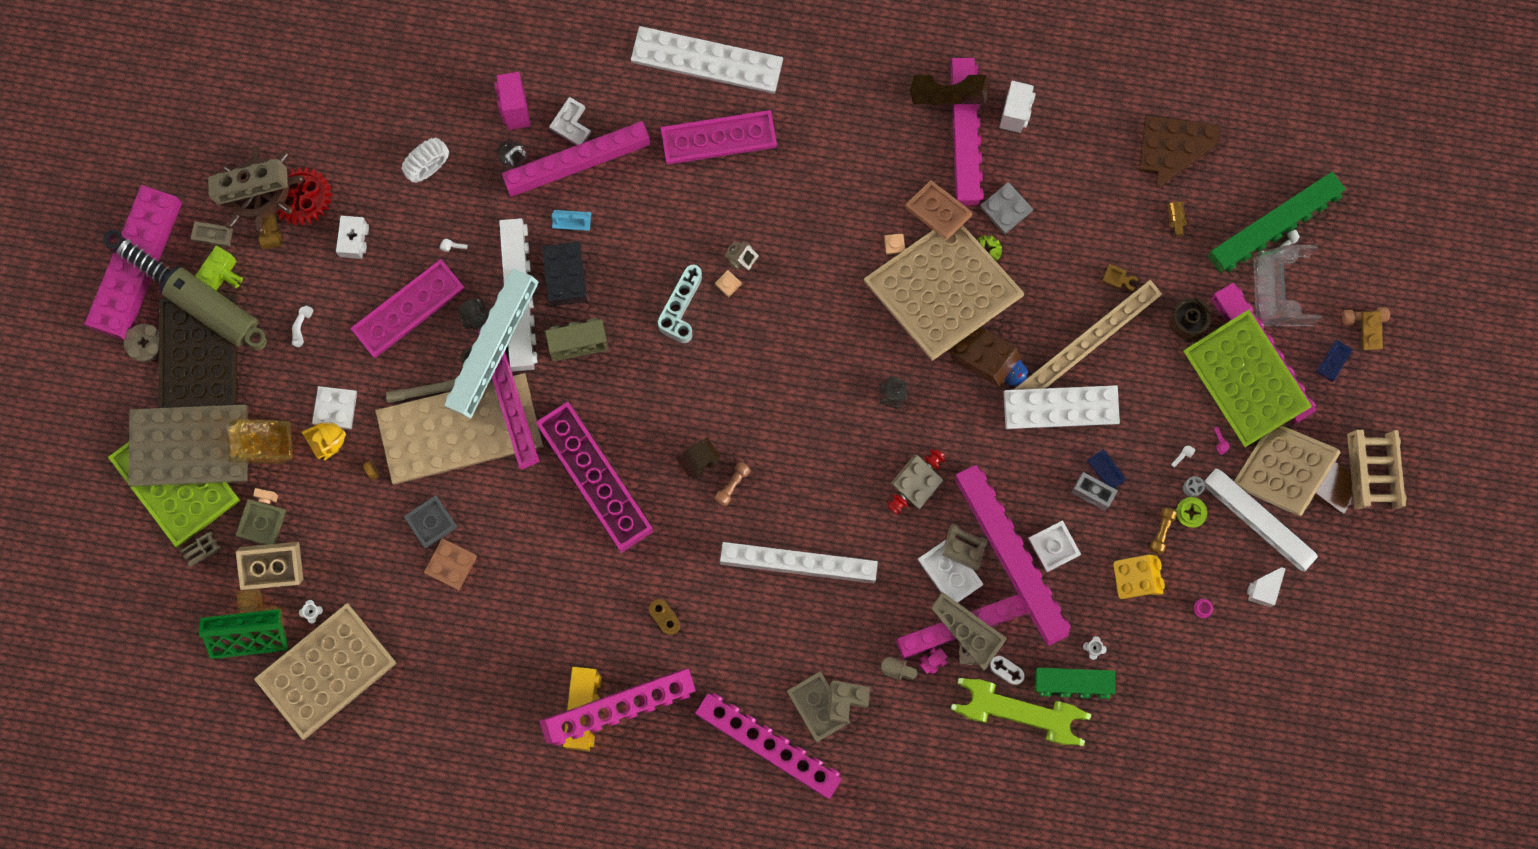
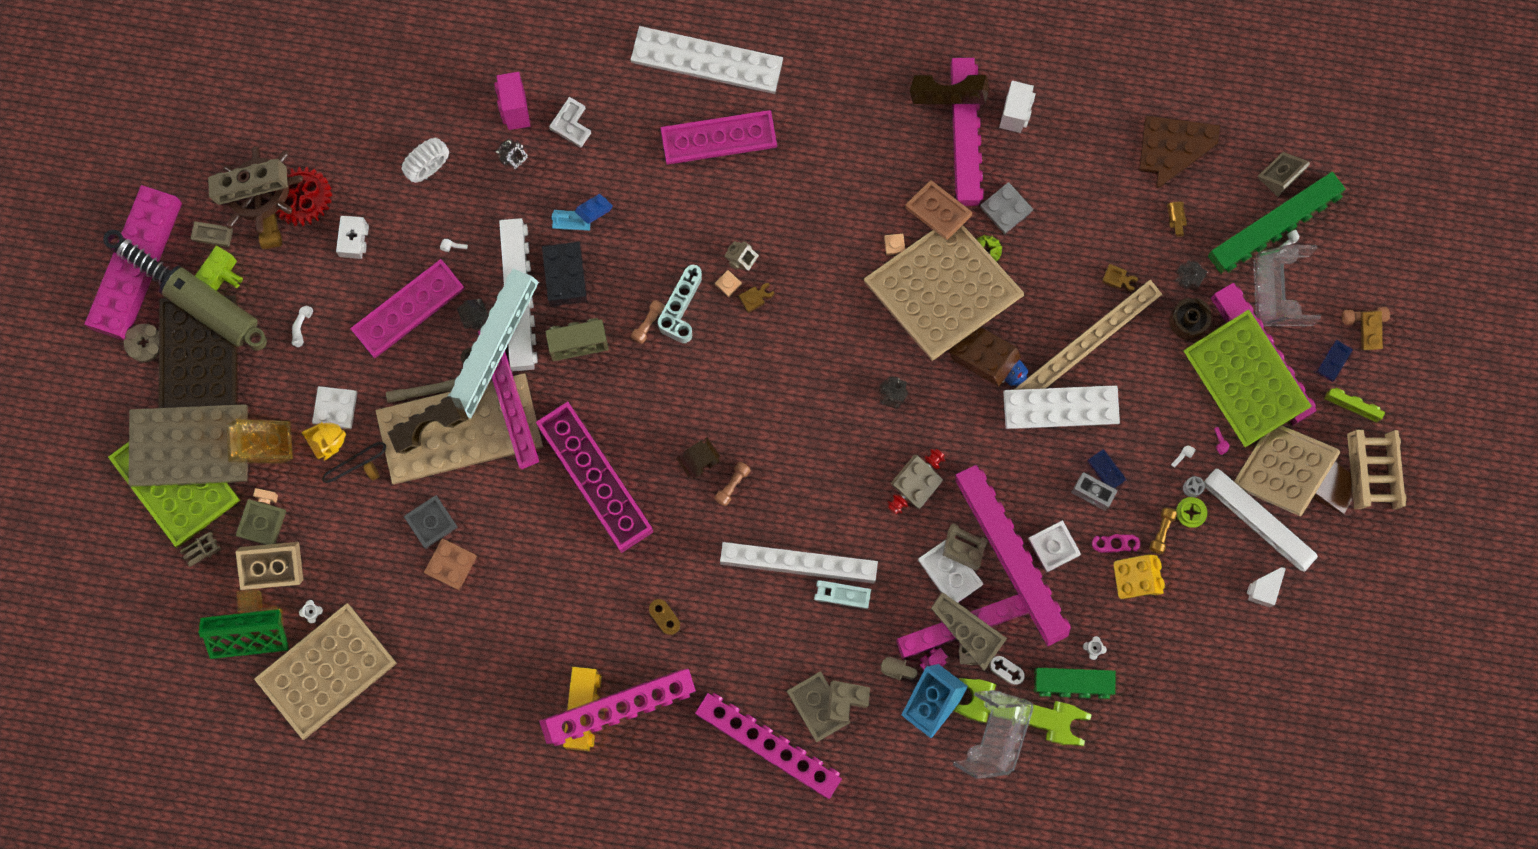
(351, 458): none -> black piece
(408, 435): none -> dark brown arch
(576, 159): dark pink brick -> none
(593, 208): none -> blue plate
(639, 335): none -> nougat piece
(753, 298): none -> pearl gold plate
(843, 594): none -> light aqua plate
(933, 699): none -> dark azure slope
(1002, 736): none -> clear windscreen
(1107, 548): none -> dark pink piece
(1190, 275): none -> clear smoke brick
(1203, 608): dark pink plate -> none
(1283, 172): none -> dark tan slope
(1354, 404): none -> lime plate

